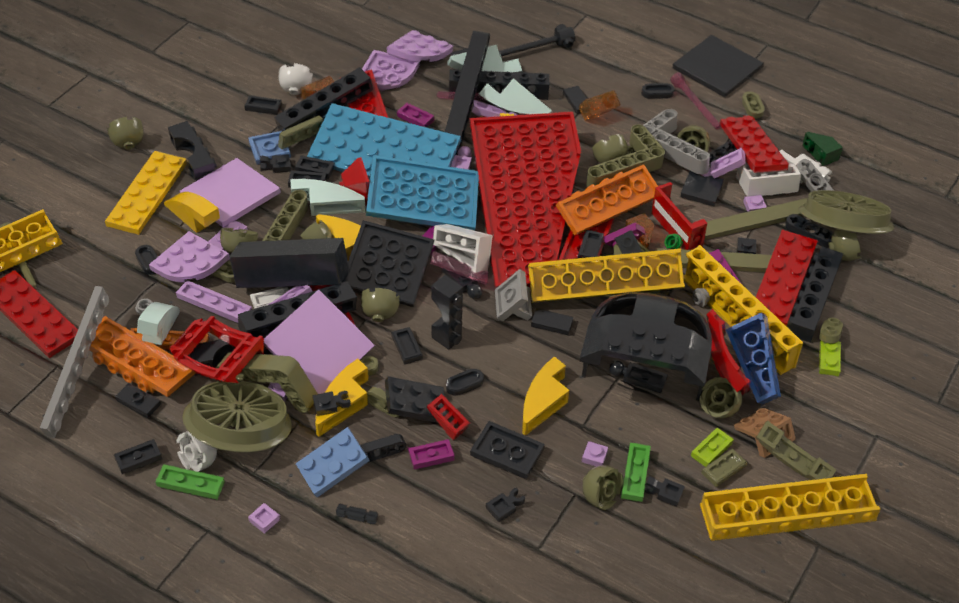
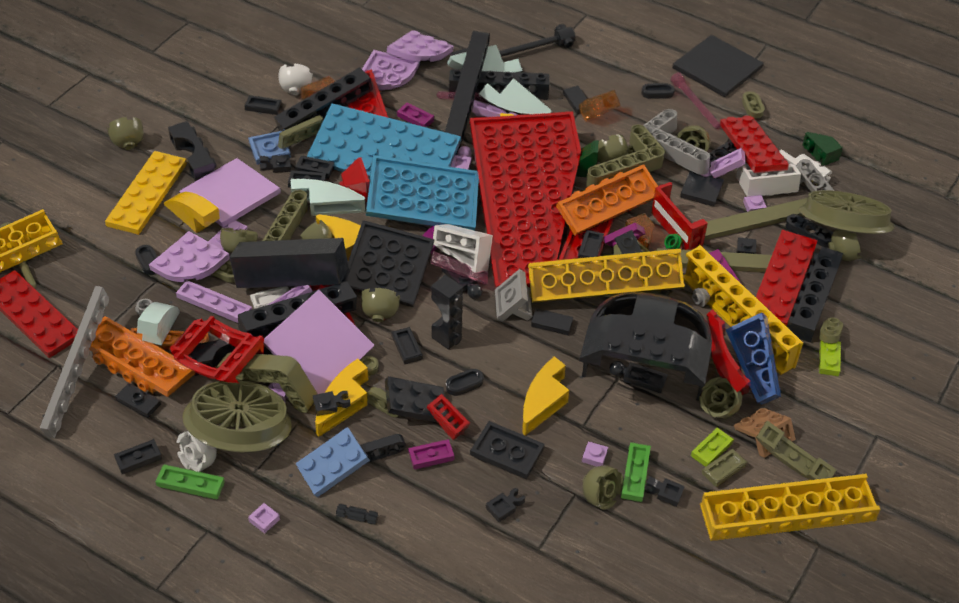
(587, 158): none -> dark green slope

